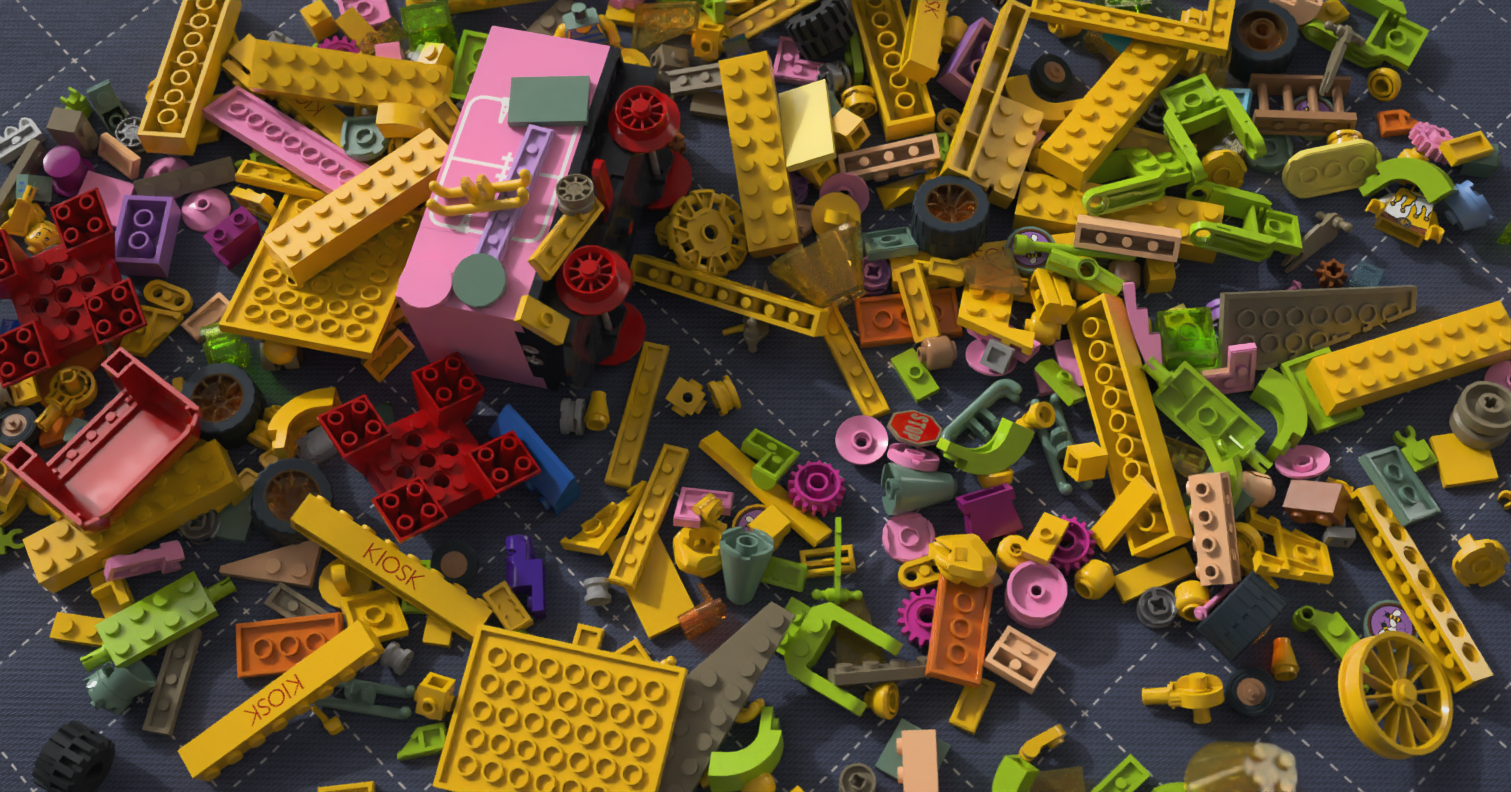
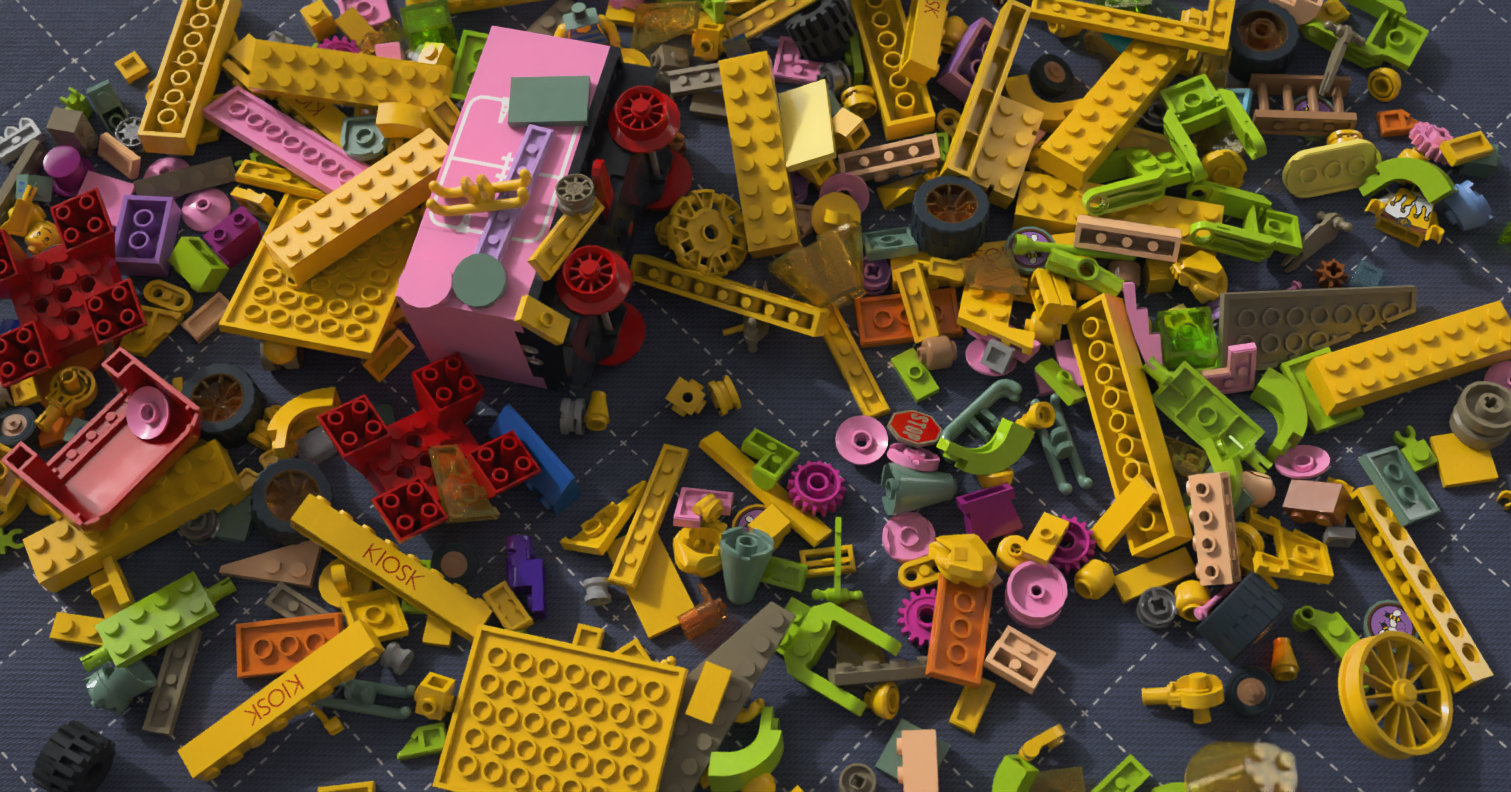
(131, 67): none -> yellow tile
(145, 561): bright pink plate -> none
(148, 412): none -> bright pink dish
(198, 264): none -> lime brick
(224, 347): clear neon green brick -> none
(458, 490): none -> clear yellow wing
(637, 415): yellow tile -> none
(709, 692): none -> yellow tile
(1085, 461): yellow brick -> none
(1202, 275): none -> yellow helmet
(1278, 153): sand green tile -> none
(1479, 561): yellow tile -> none

